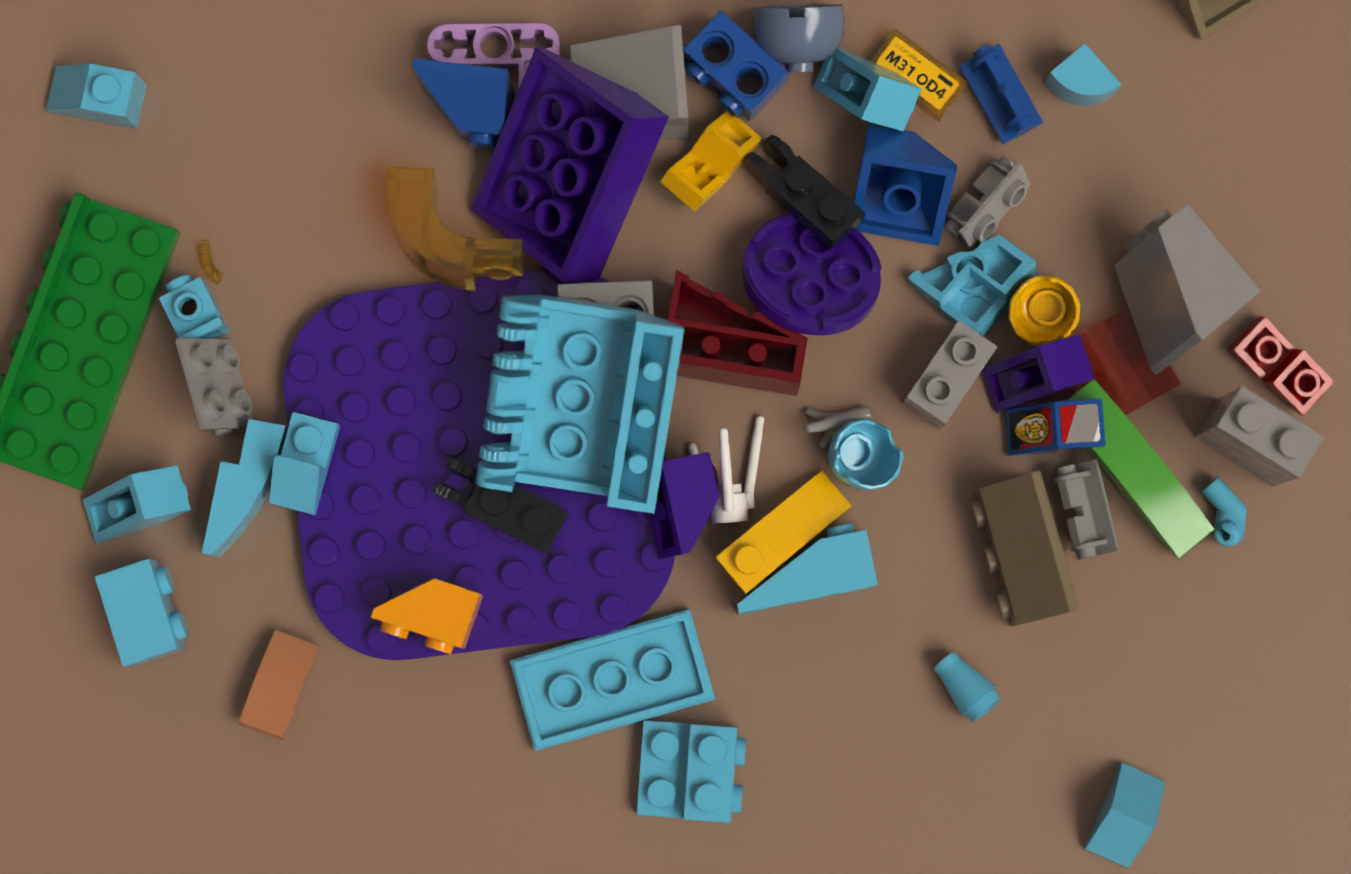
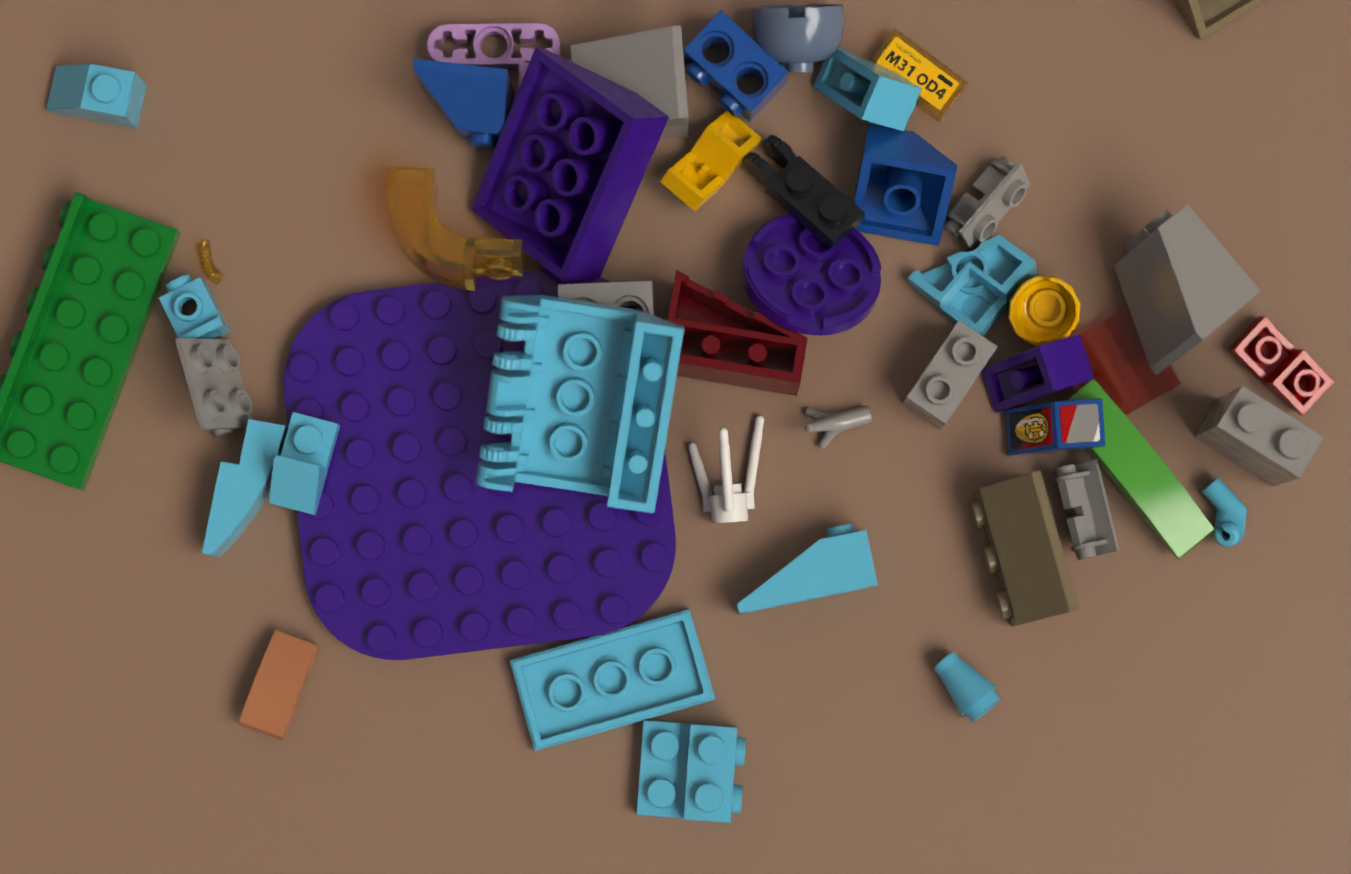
(136, 503): medium azure slope -> none
(142, 612): medium azure brick -> none
(433, 610): light orange slope -> none
(512, 512): black hinge -> none
(683, 503): dark purple slope -> none
(782, 532): yellow slope -> none
(864, 455): medium azure hair -> none
(1000, 93): blue hinge -> none
(1082, 79): medium azure brick -> none
(1126, 815): medium azure slope -> none

